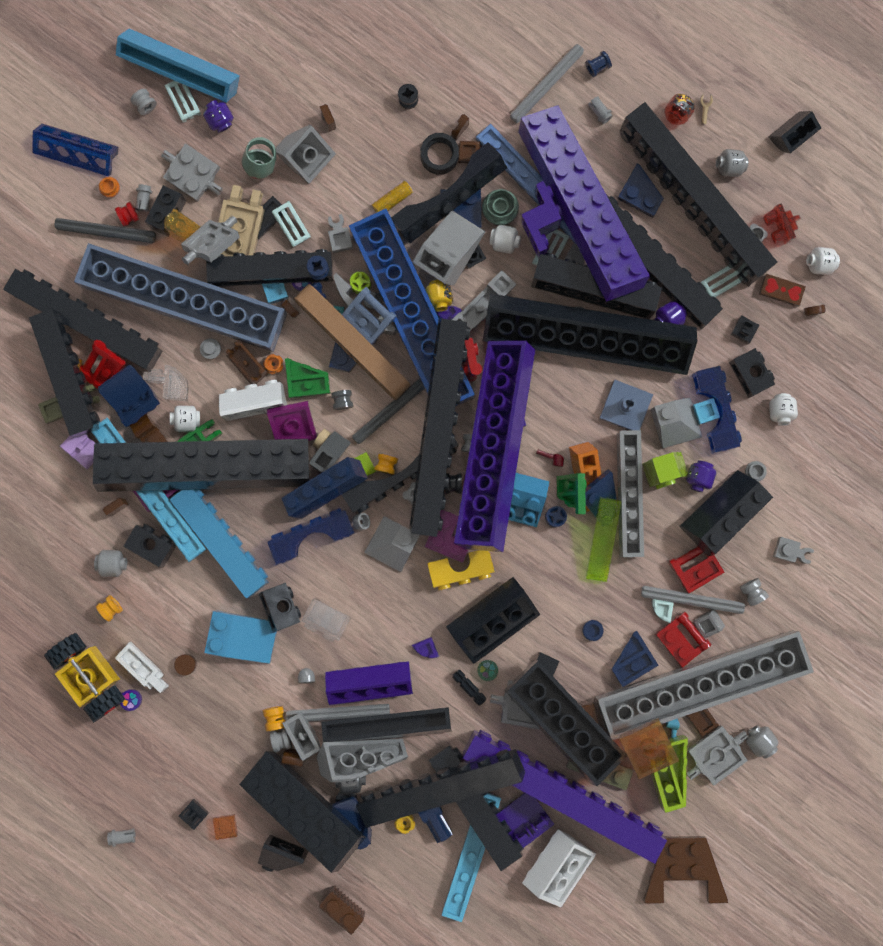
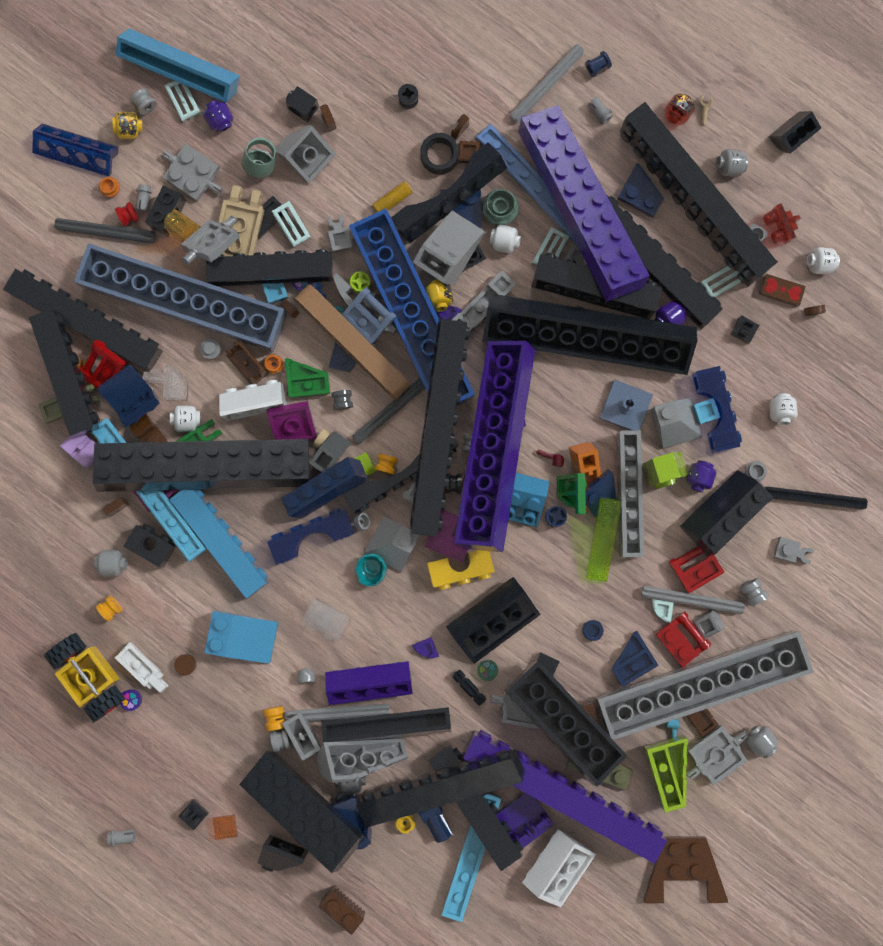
(126, 125): none -> head
(276, 618): black brick -> none
(292, 758): reddish brown tile -> none
(302, 104): none -> black brick
(320, 271): dark blue wheel -> none
(371, 569): none -> teal hair
(470, 366): red plate -> none
(542, 219): dark purple bracket -> none
(649, 748): clear orange brick -> none
(750, 384): black brick -> none
(817, 498): none -> black axle

